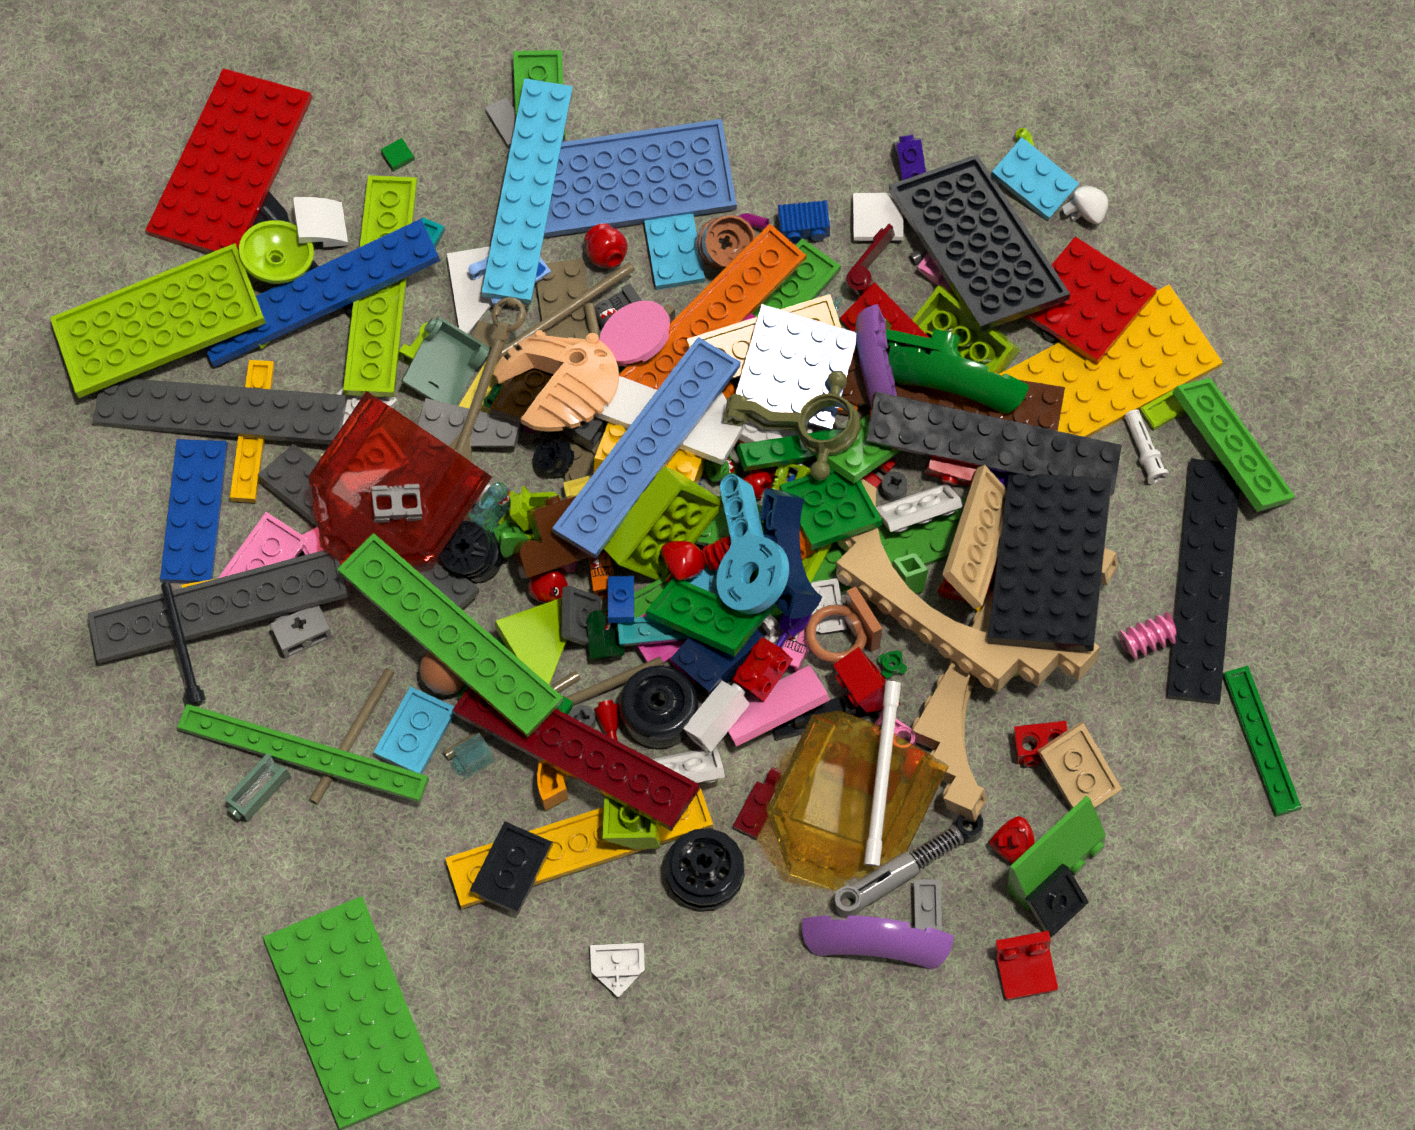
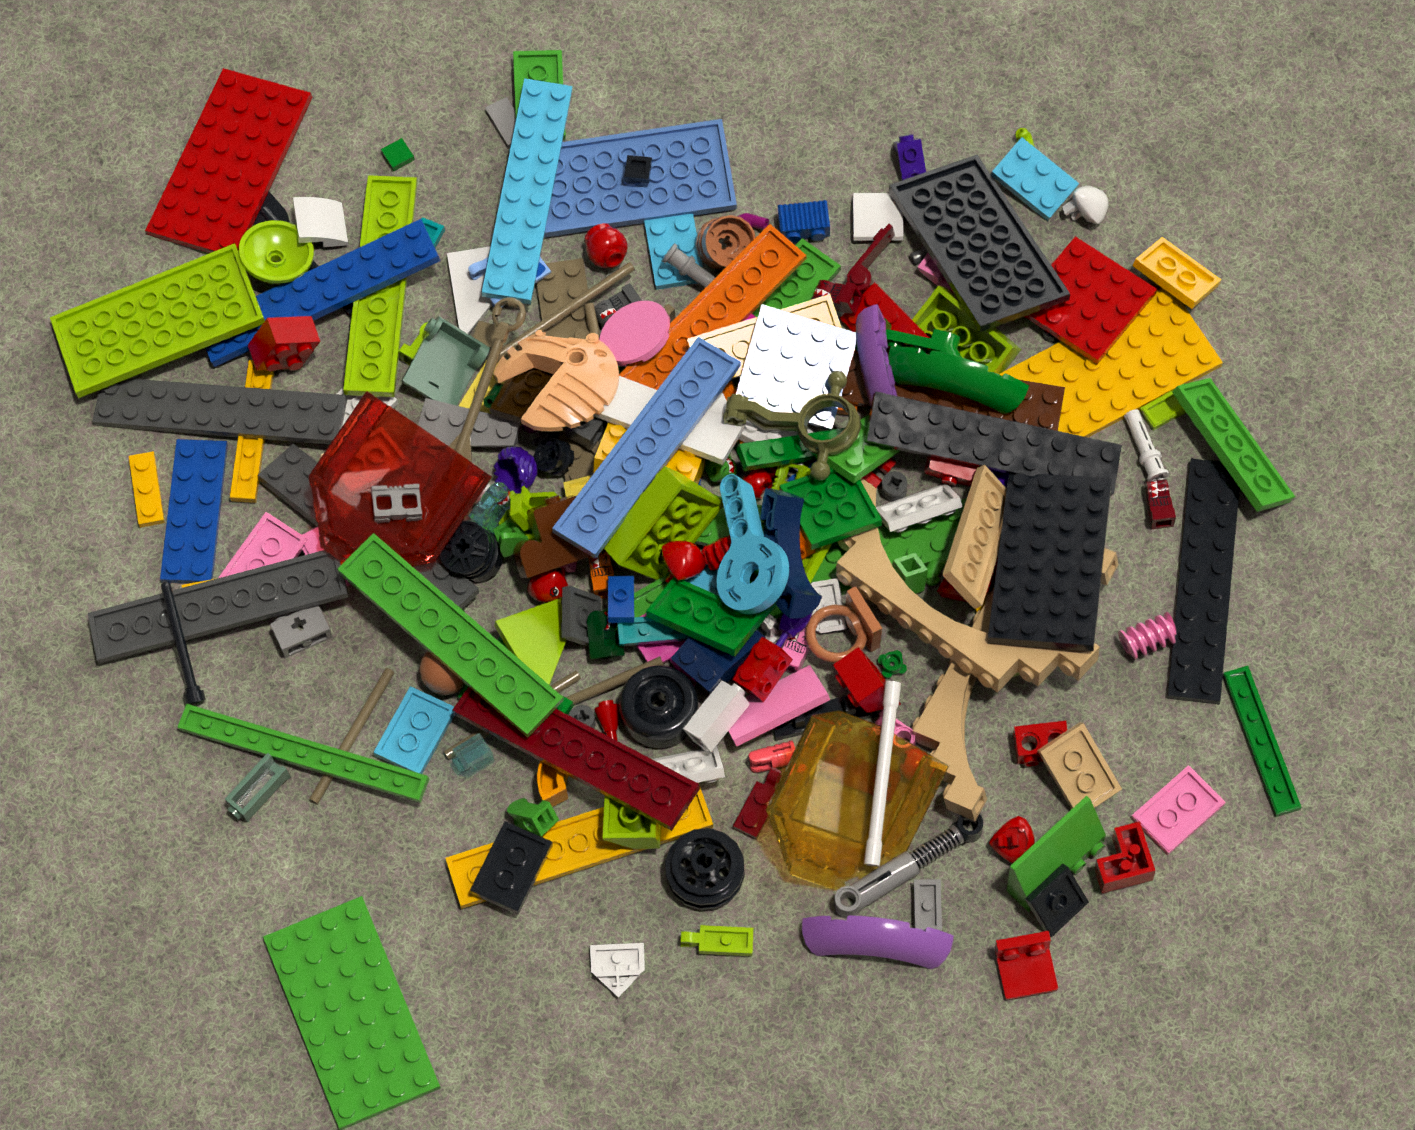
(146, 489): none -> yellow plate
(284, 343): none -> red brick
(515, 468): none -> dark purple hair
(533, 817): none -> bright green leg
(638, 169): none -> black plate
(687, 266): none -> light grey pin
(720, 940): none -> lime plate
(771, 756): none -> coral hinge
(840, 295): none -> dark red leg
(934, 568): none -> bright green arm
(1131, 863): none -> red brick
(1159, 504): none -> dark red leg
(1176, 272): none -> yellow plate
(1178, 810): none -> bright pink tile

